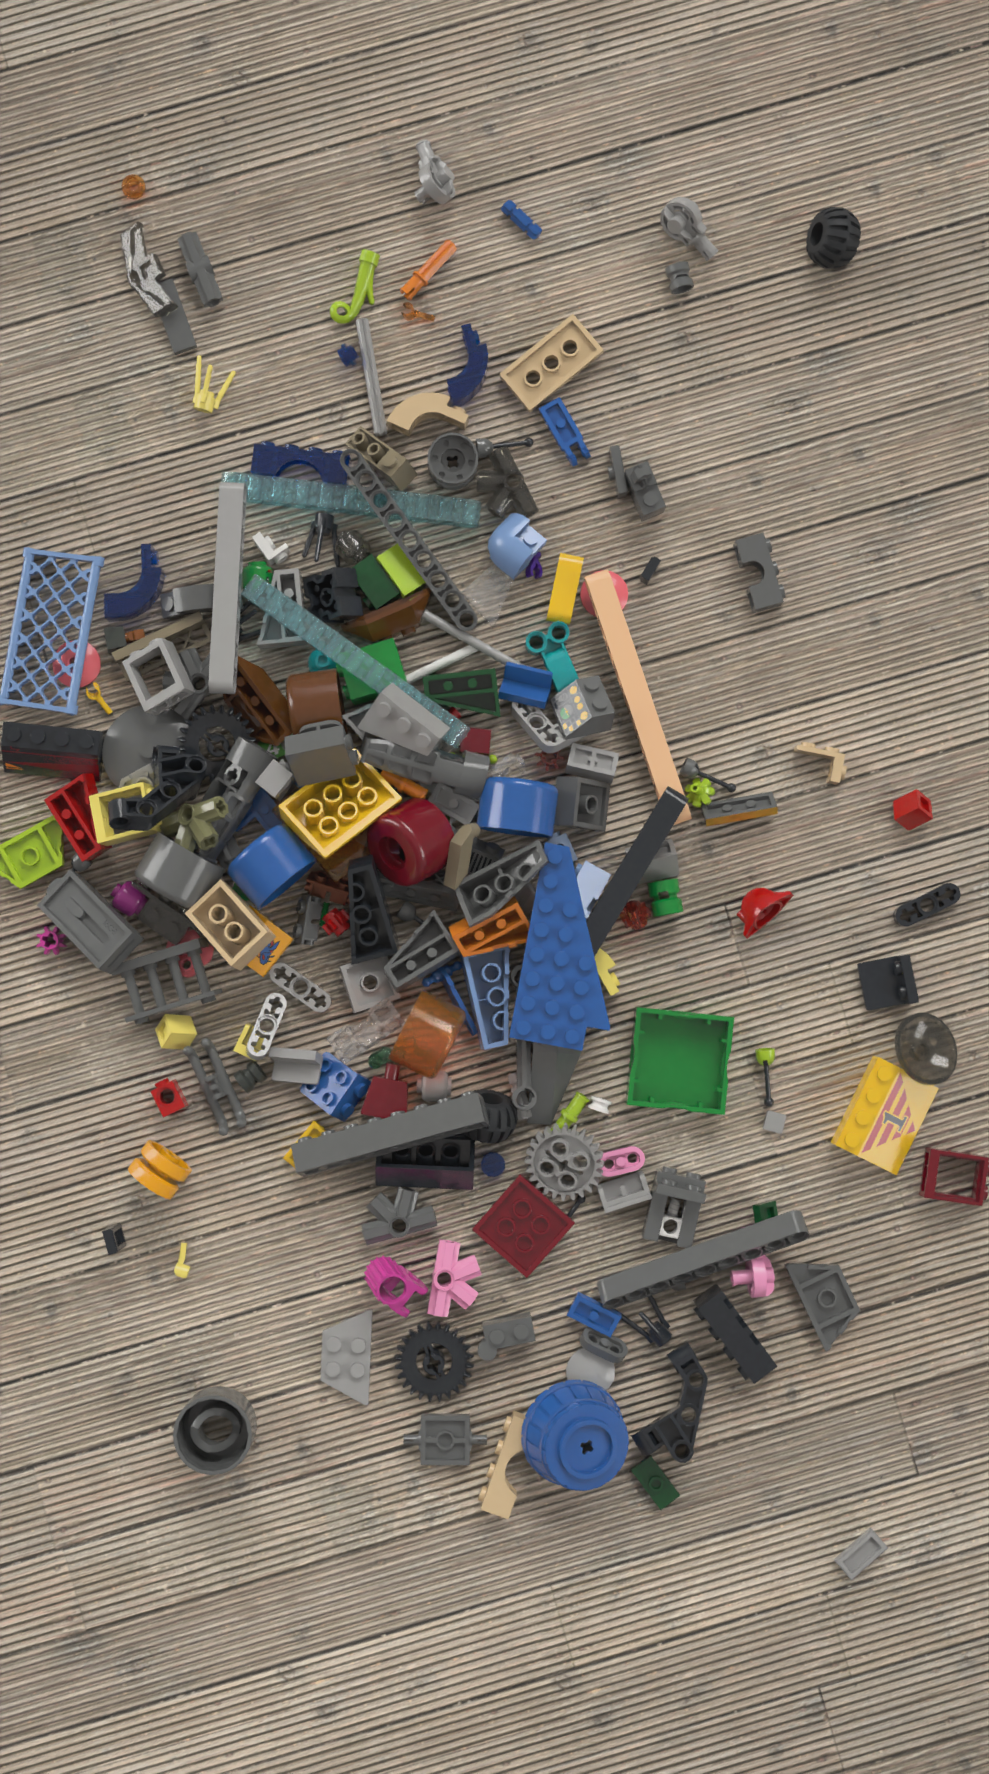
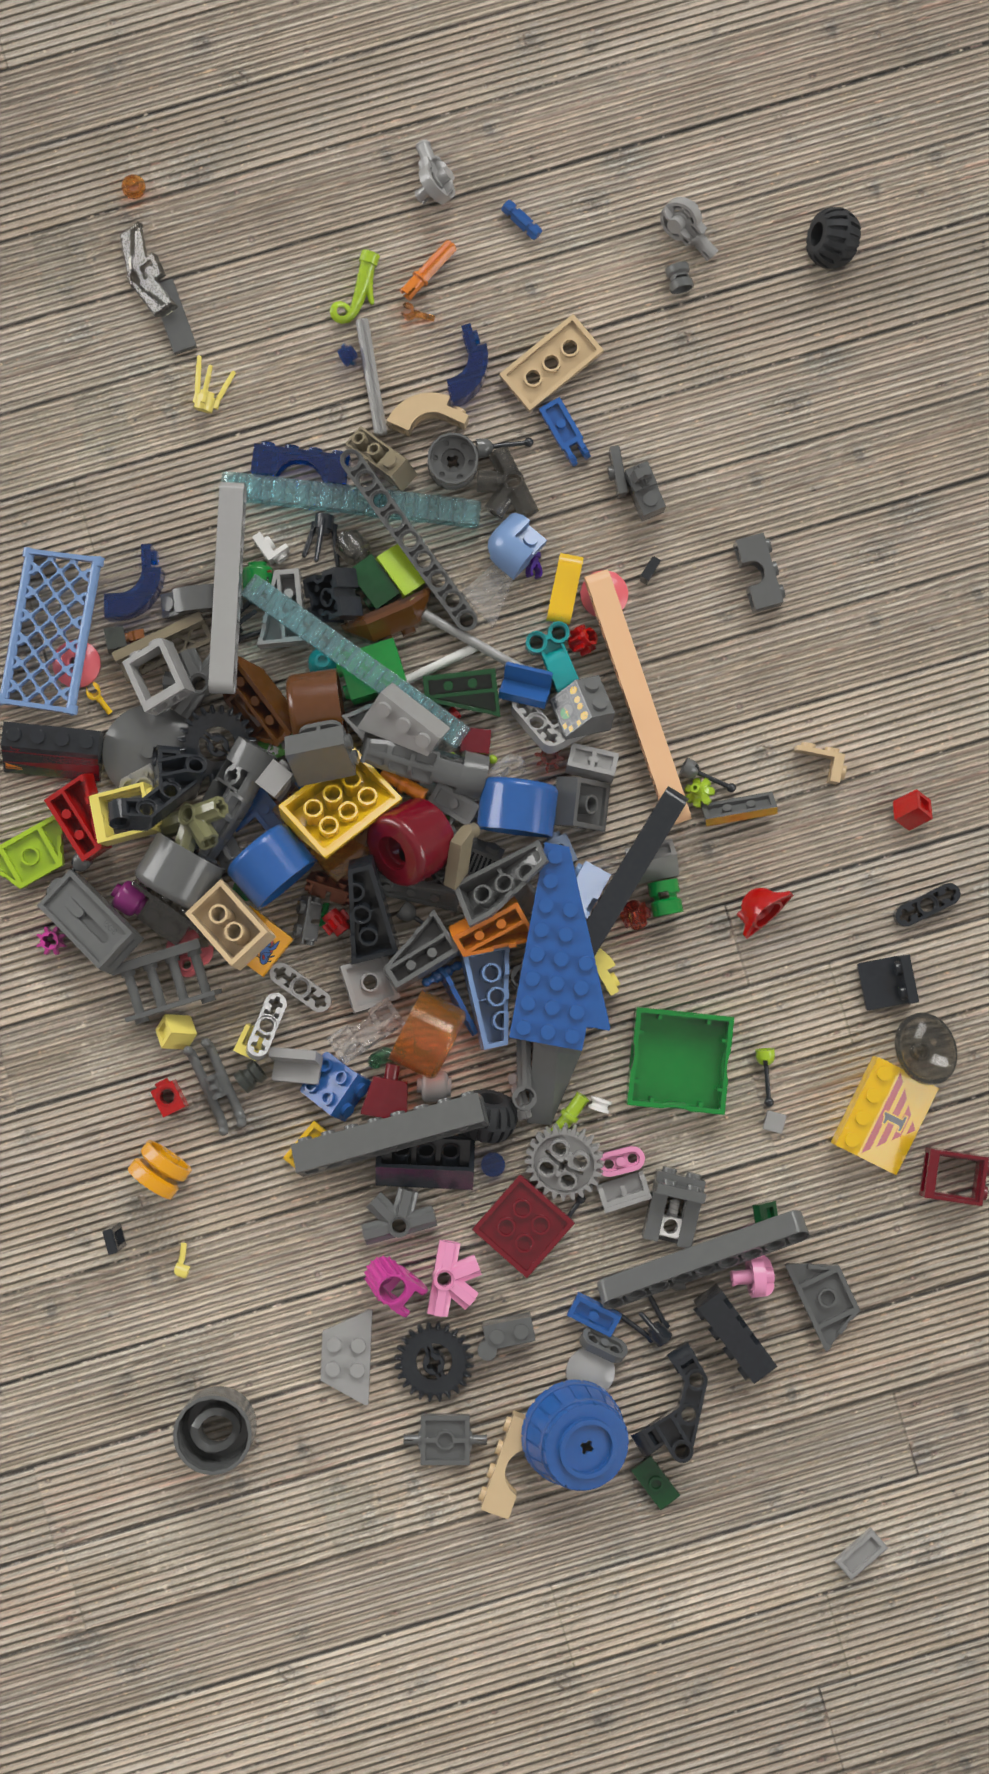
(200, 269): dark grey piece -> none
(582, 640): none -> red gear

